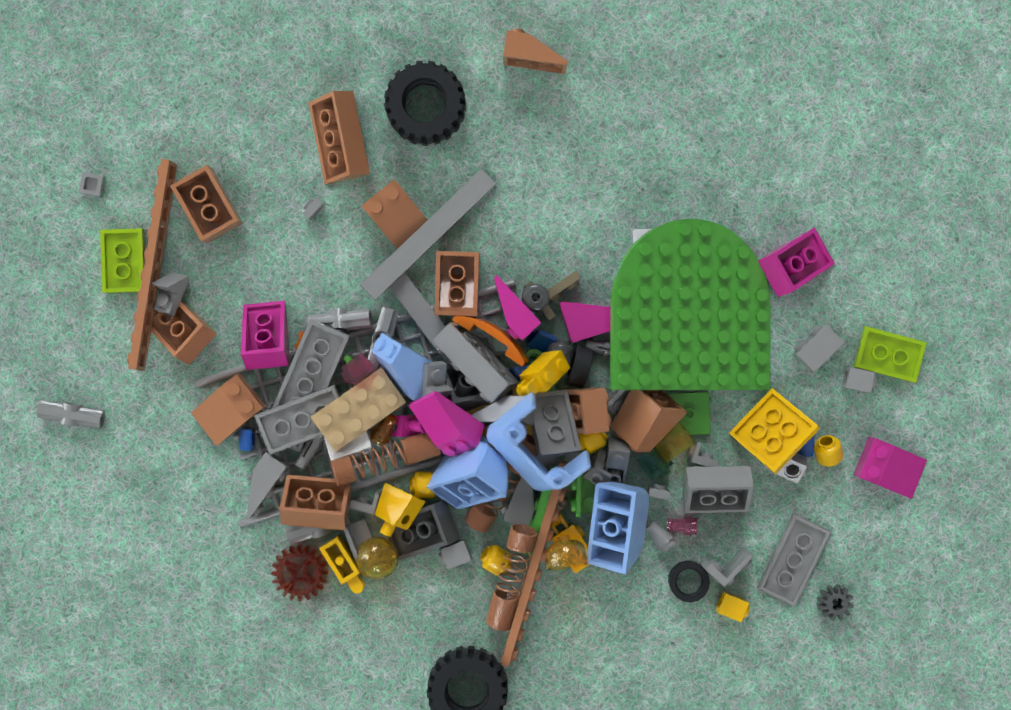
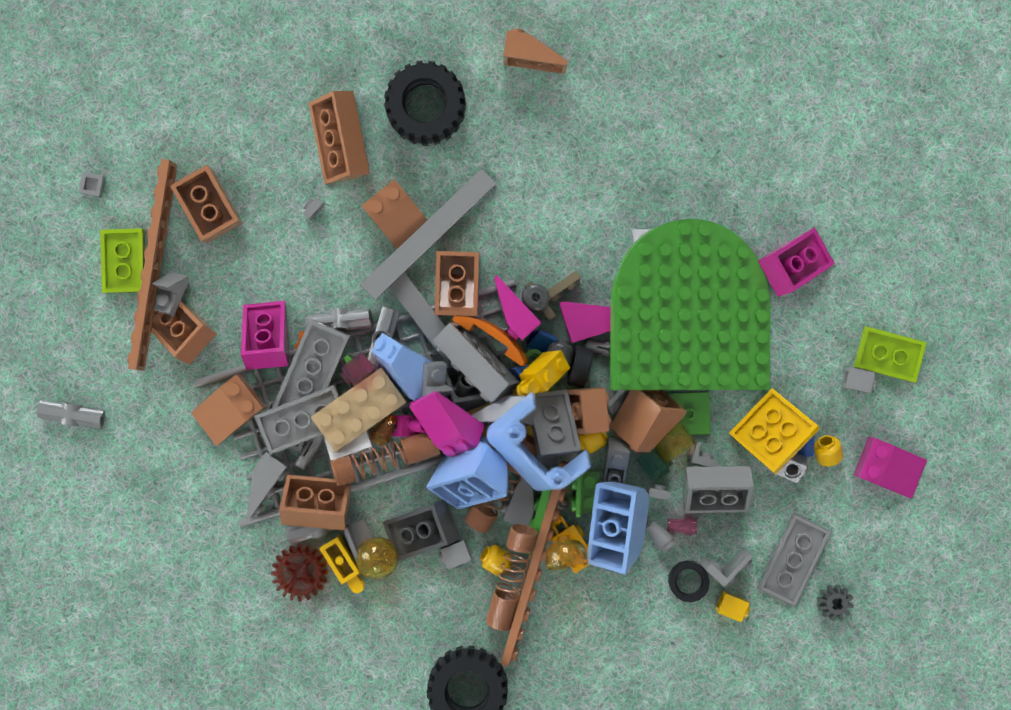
(247, 439): blue slope -> none
(363, 504): light grey bracket -> none
(397, 509): yellow torso -> none
(419, 483): yellow head -> none
(595, 473): light grey bracket -> none
(818, 347): light grey brick -> none

